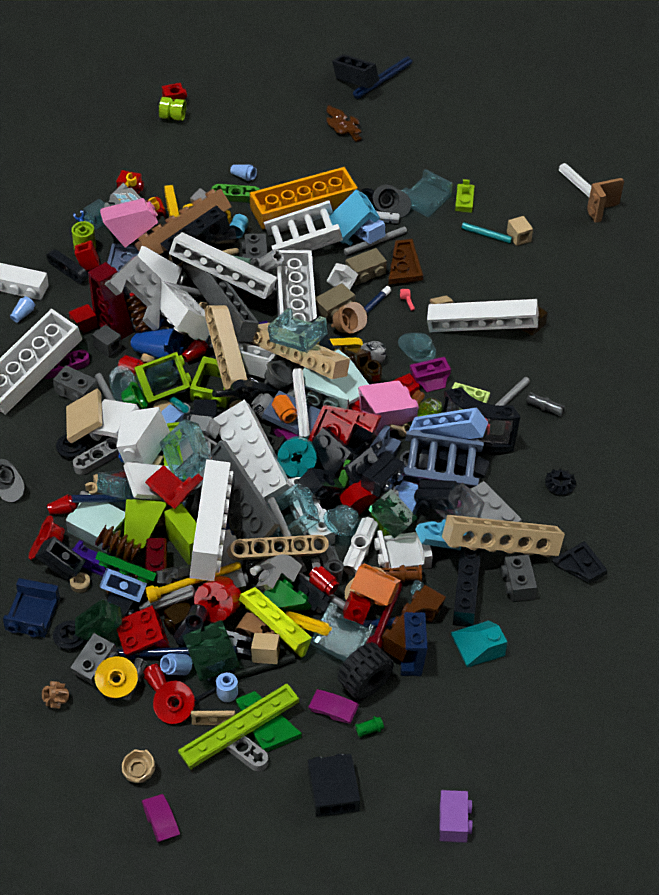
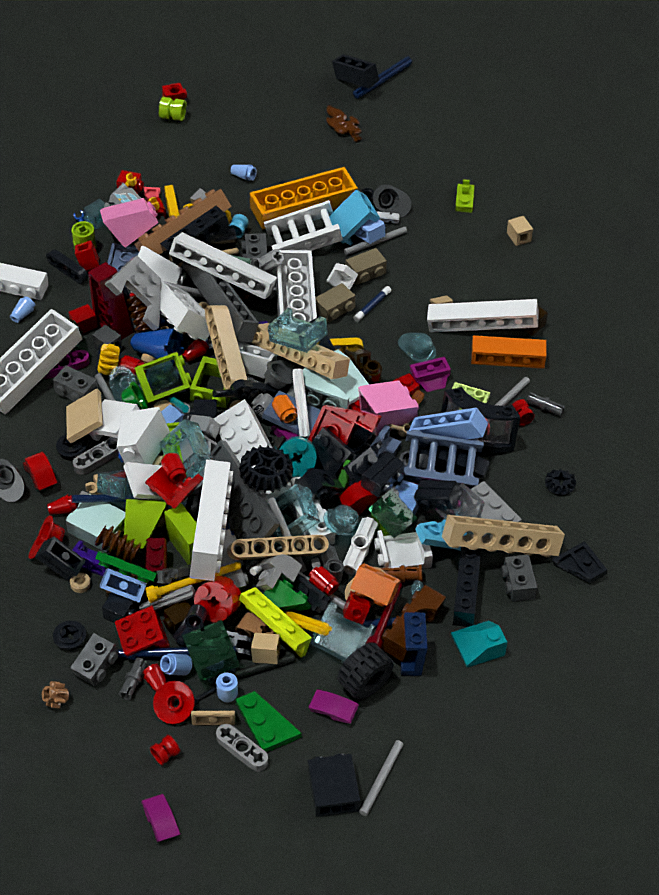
(32, 608): dark blue panel -> none
(40, 470): none -> red brick
(98, 619): clear green brick -> none
(108, 358): none -> yellow gear
(116, 667): yellow dish -> none
(138, 766): tan hair -> none
(150, 192): none -> coral tile
(165, 750): none -> red wheel
(173, 467): none -> red brick
(236, 188): bright green beam -> none
(238, 726): lime tile -> none
(264, 474): none -> black gear
(350, 318): medium nougat piece -> none
(369, 726): green pin -> none
(377, 350): light grey head -> none
(381, 778): none -> light grey bar
(405, 263): reddish brown wing -> none
(405, 294): coral hand -> none
(429, 193): clear light blue panel -> none
(429, 407): clear neon green head -> none
(454, 816): medium lavender brick -> none
(505, 238): teal bar -> none
(508, 352): none -> orange brick
(523, 410): none -> red wheel
(575, 179): white axle -> none
(604, 195): medium nougat bracket -> none

